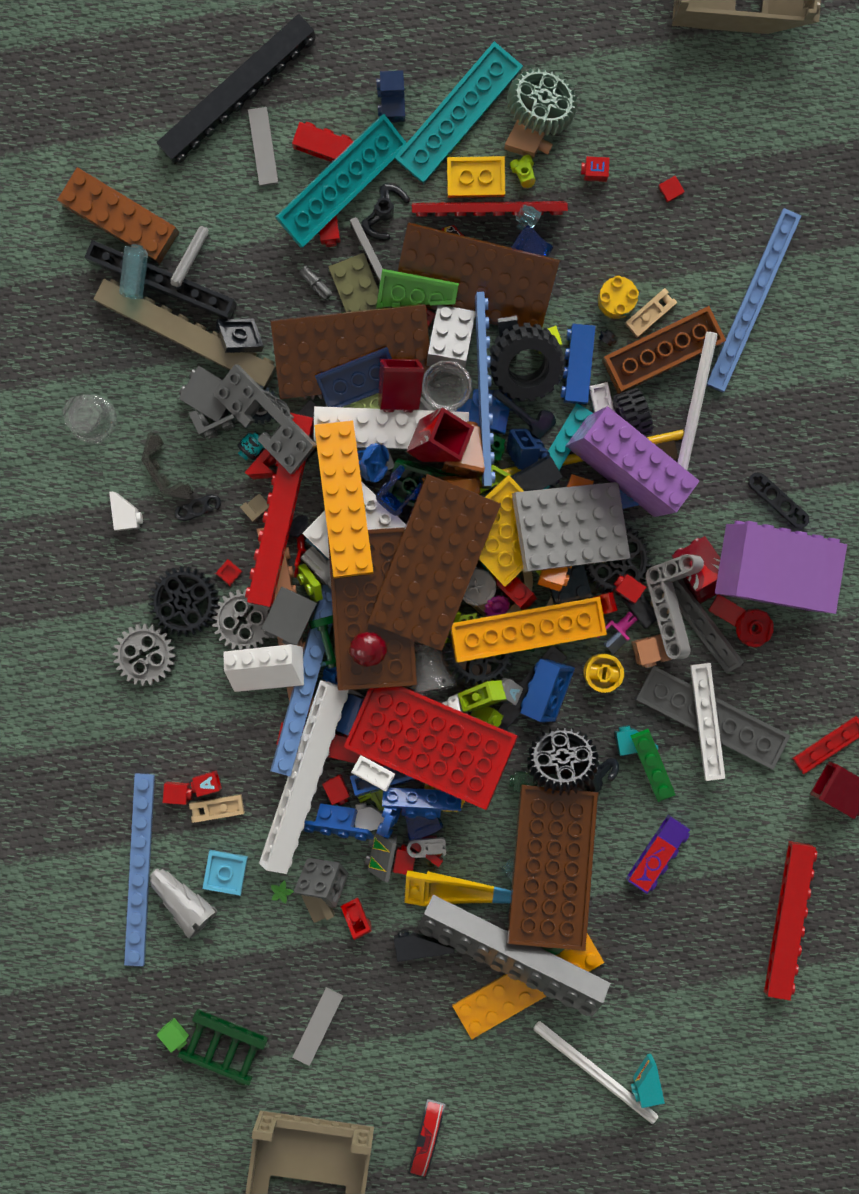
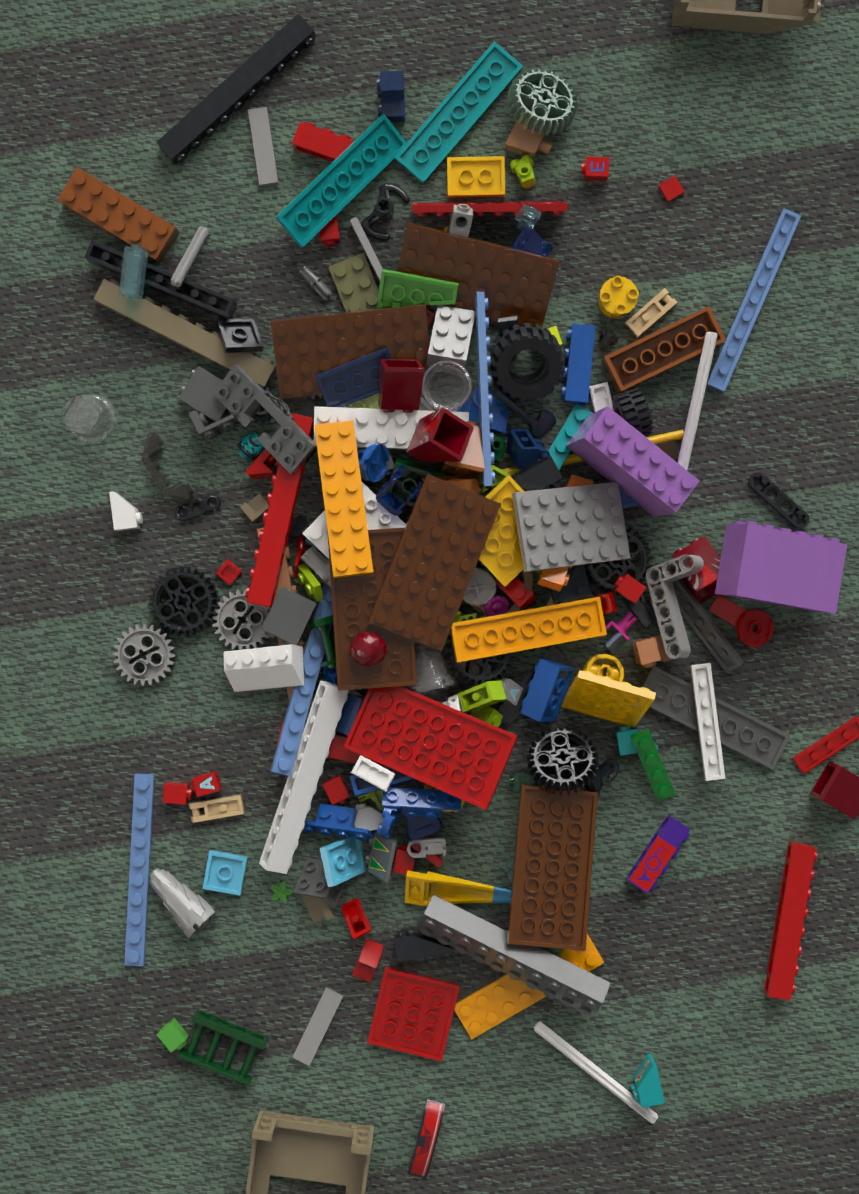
(343, 860): none -> medium azure plate
(368, 960): none -> red slope
(413, 1013): none -> red plate
(461, 228): none -> light grey brick
(608, 698): none -> yellow plate

